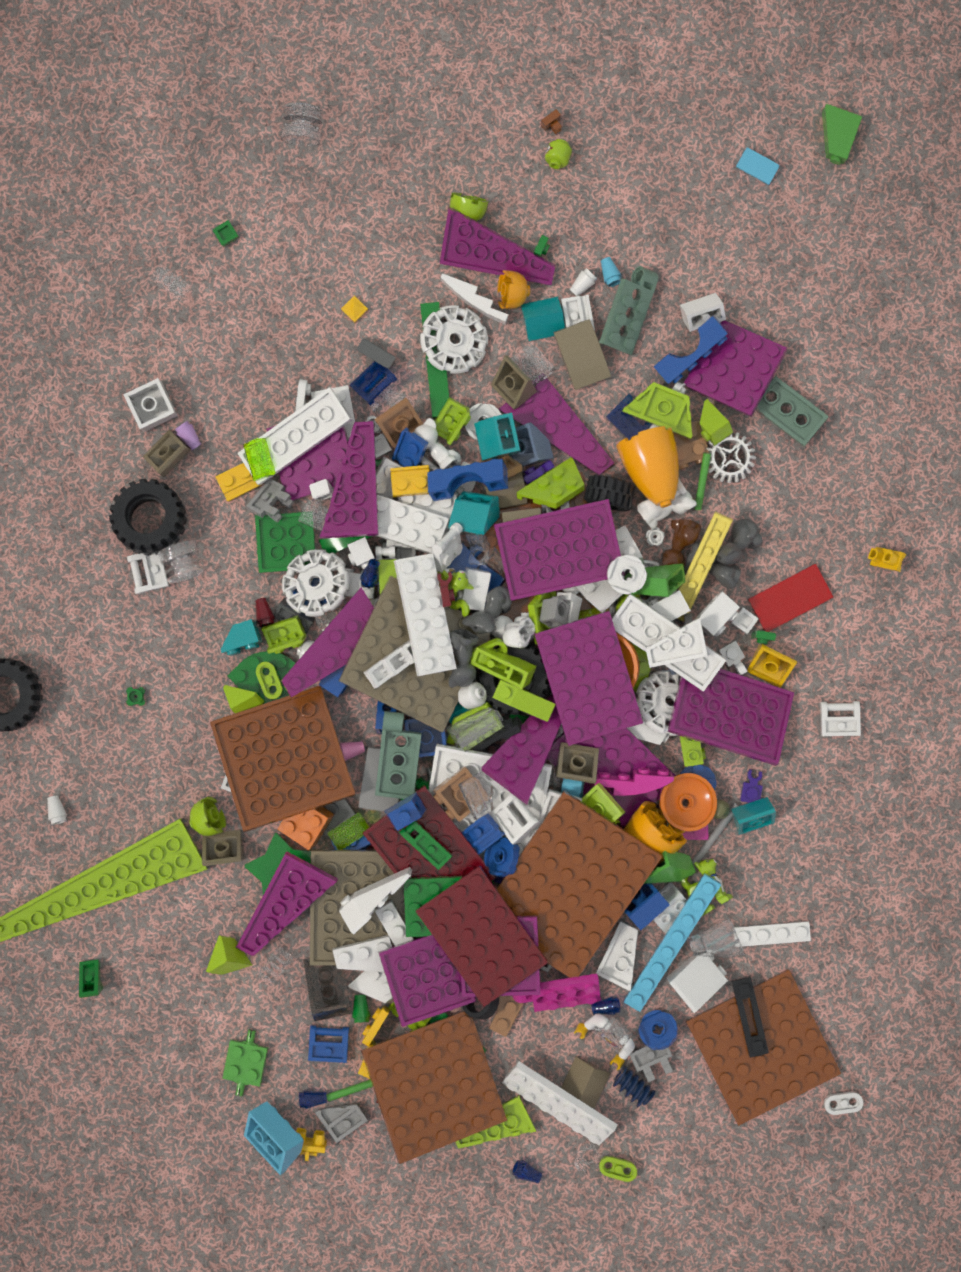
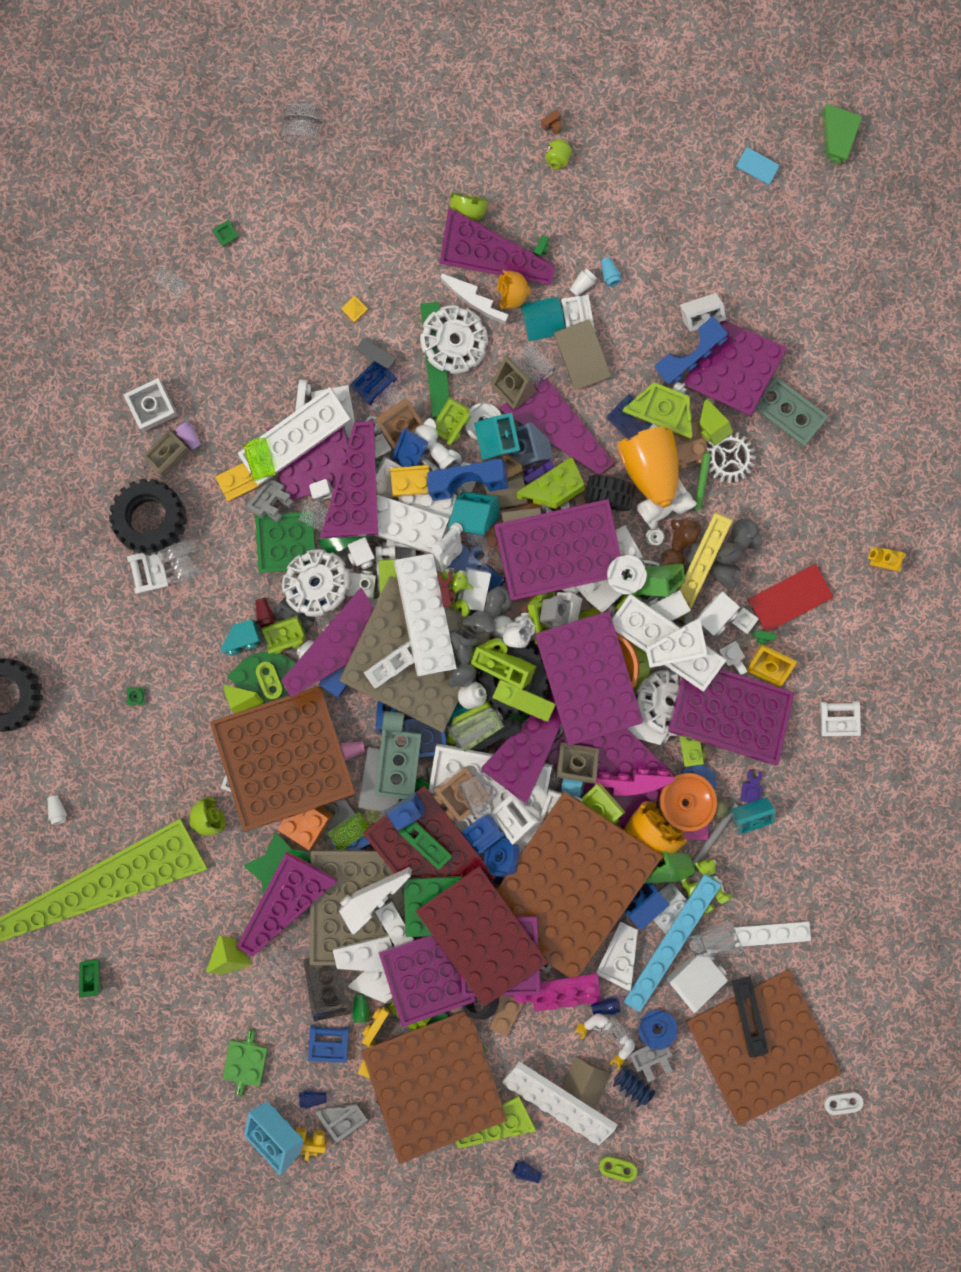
(222, 848): dark tan slope -> none
(349, 1090): bright green bar -> none
(370, 575): clear blue cone -> none
(645, 283): sand green hinge -> none

